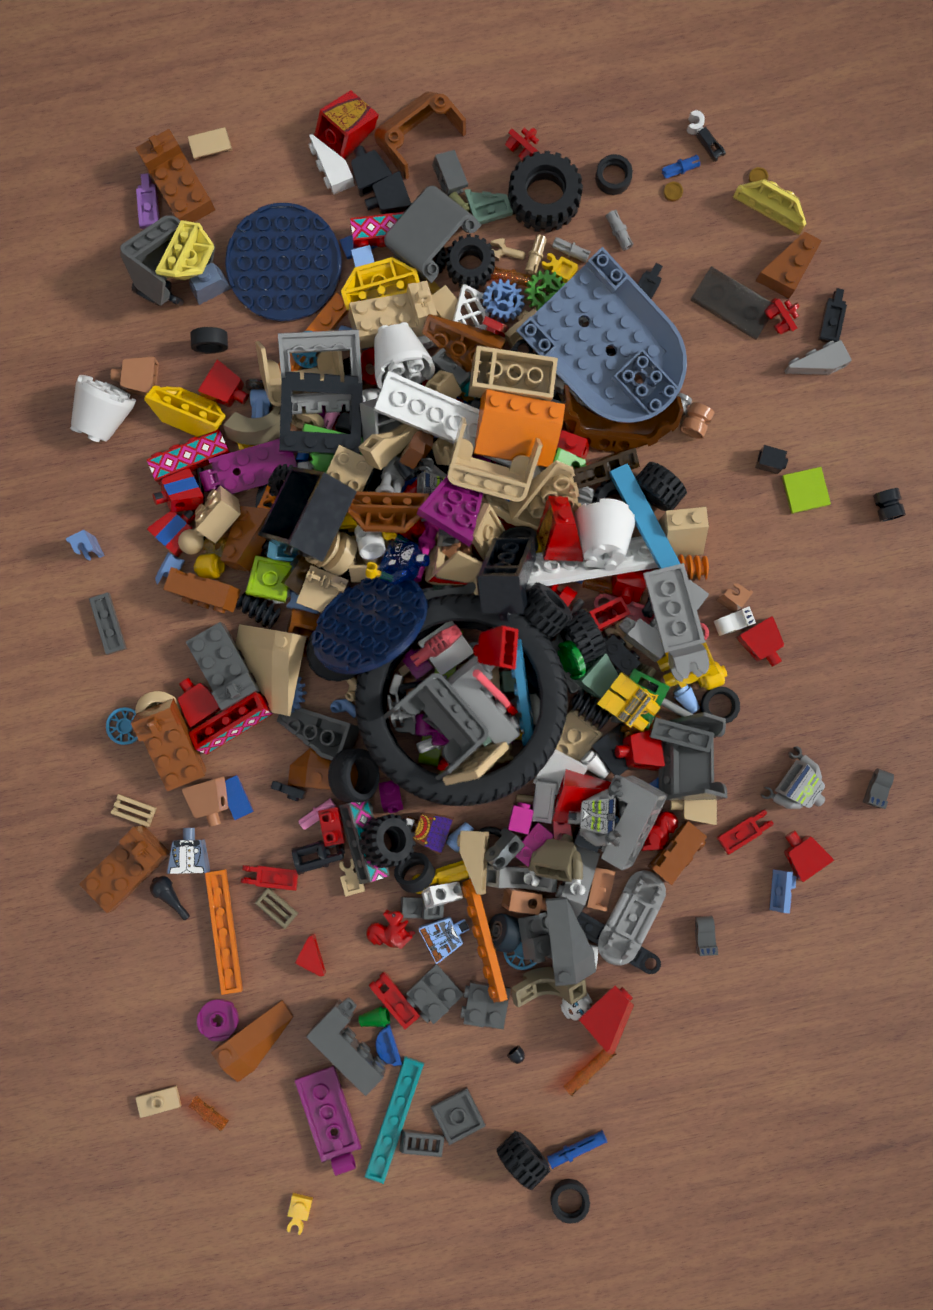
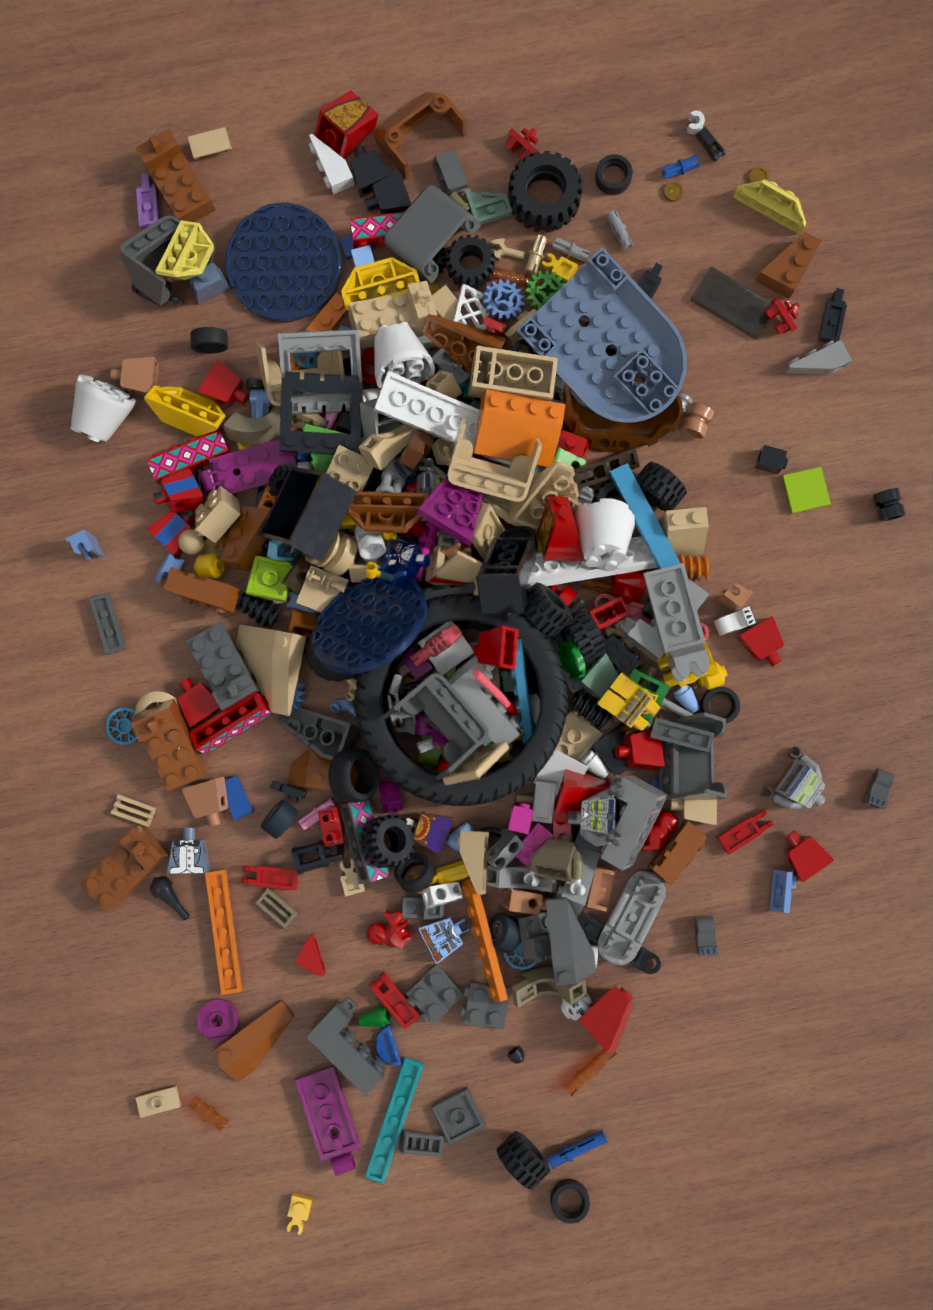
(279, 819): none -> black wheel

